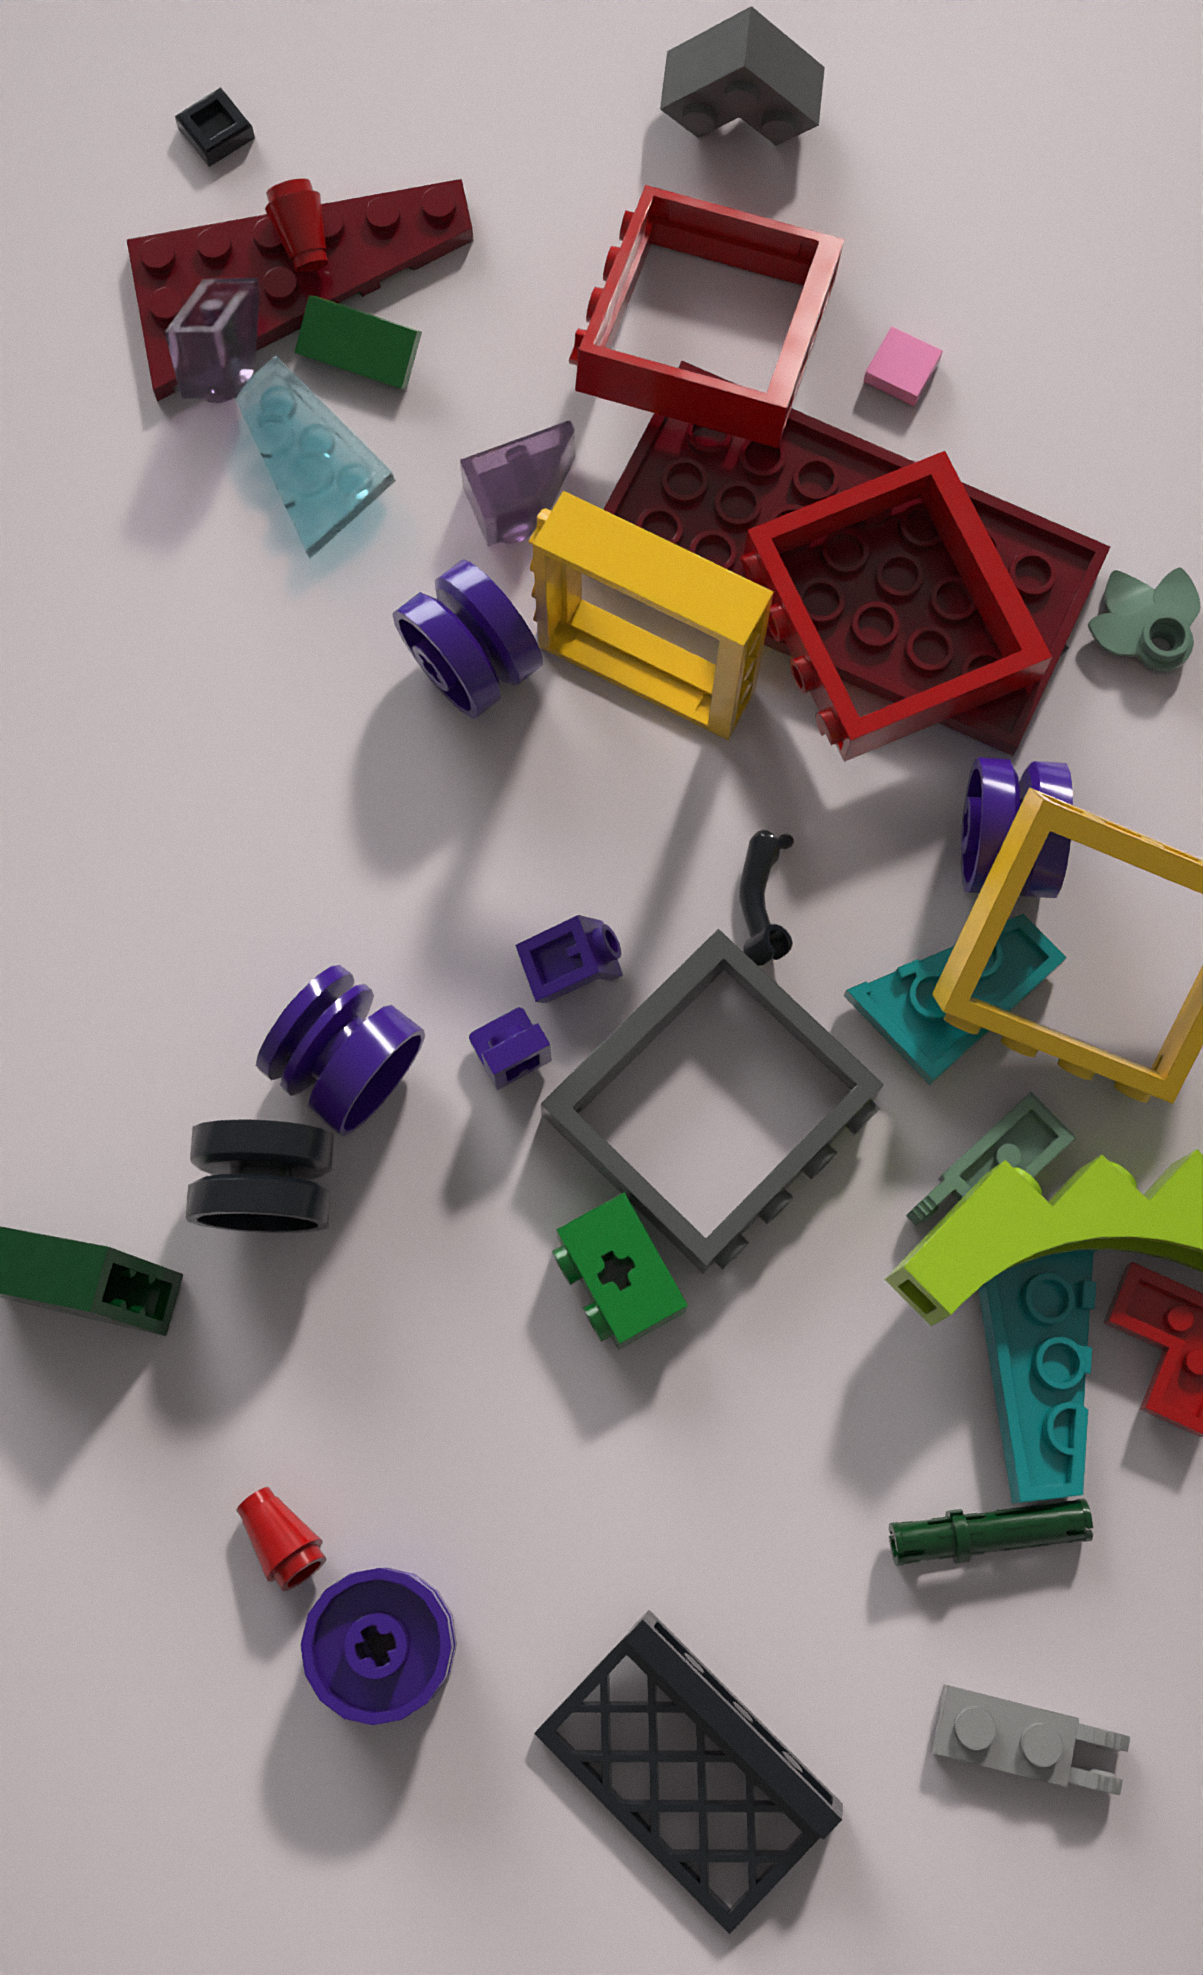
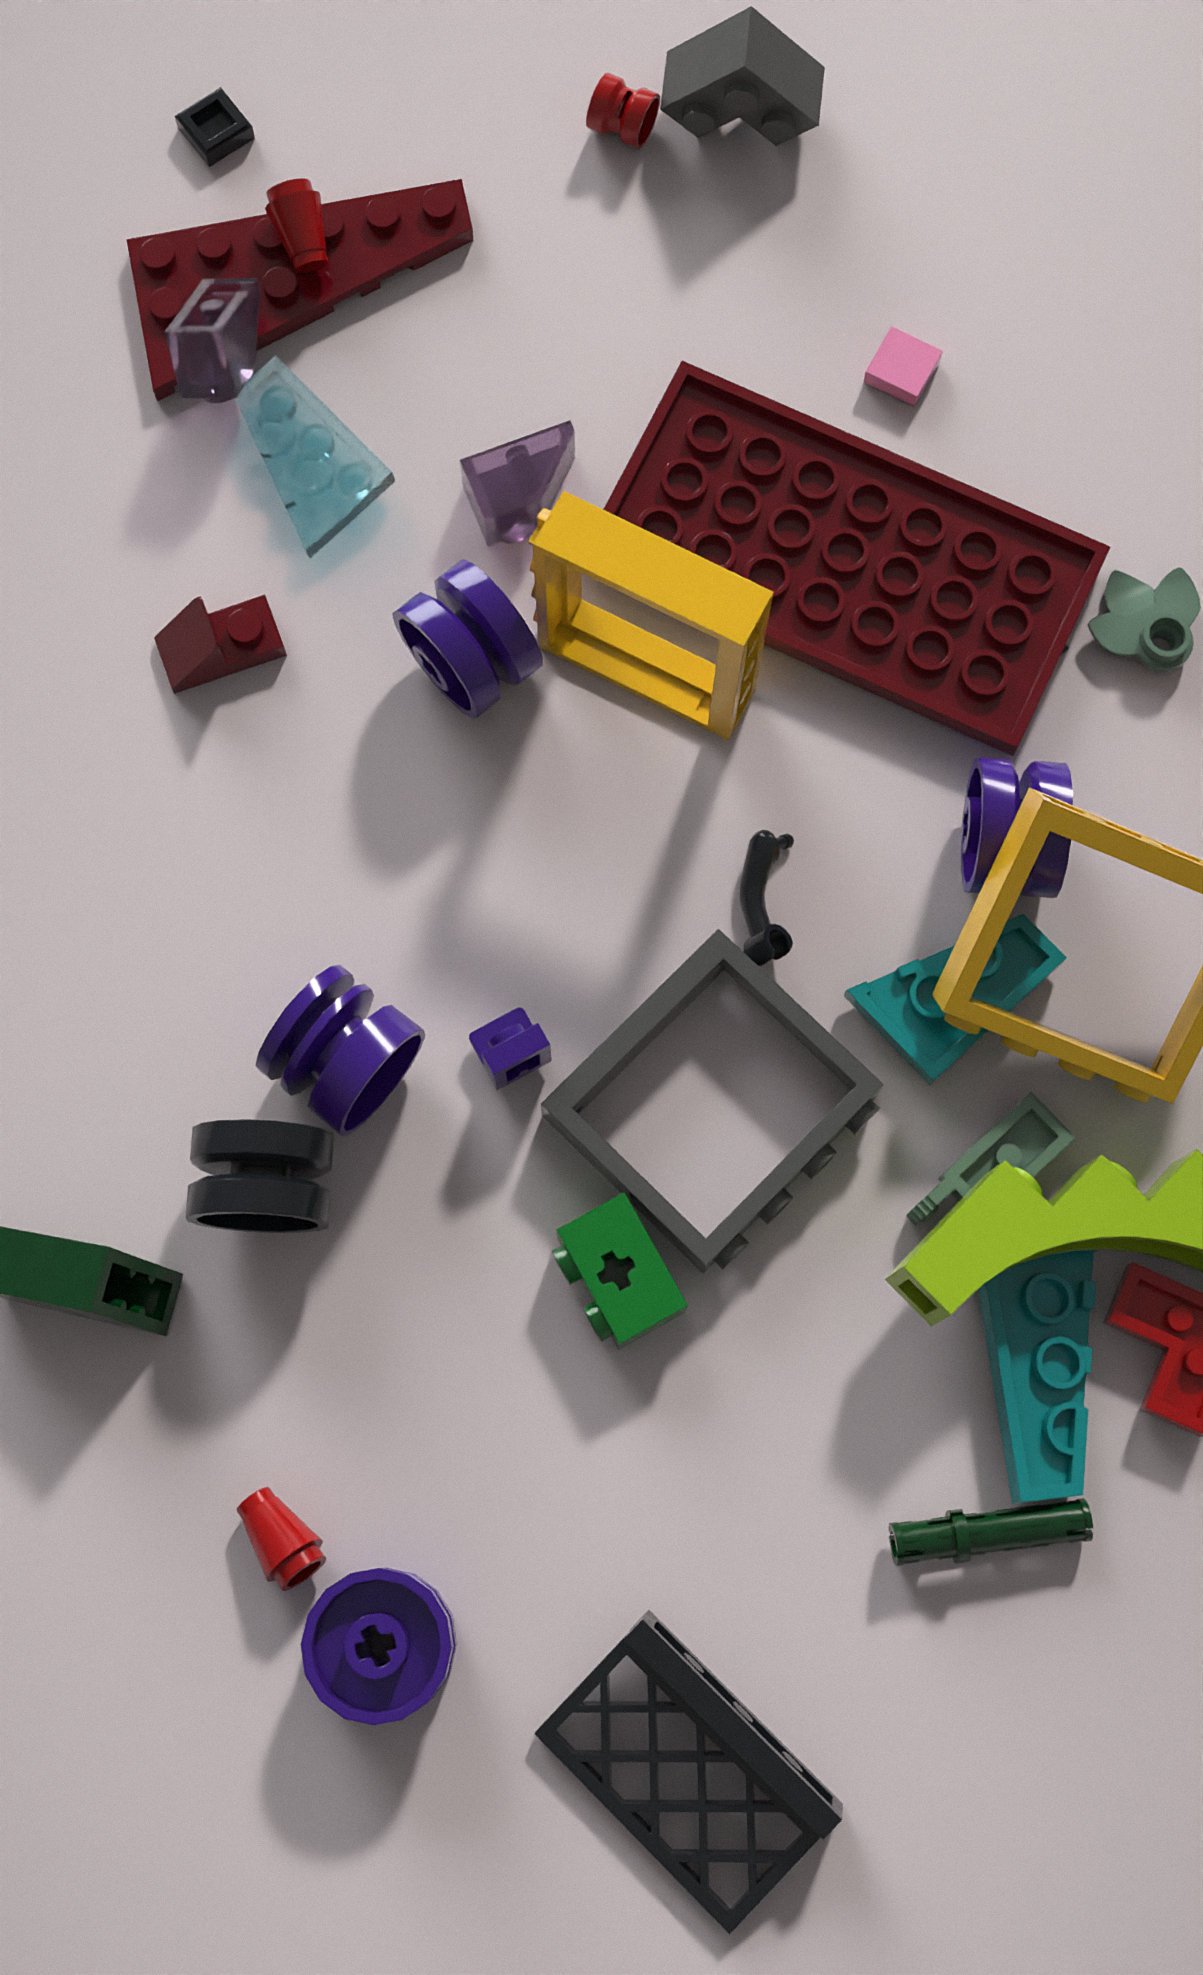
(212, 645): none -> dark red slope
(358, 342): green tile -> none
(569, 957): dark purple bracket -> none
(622, 110): none -> red wheel
(730, 239): red window -> none
(979, 566): red window -> none
(1020, 1739): light grey hinge -> none

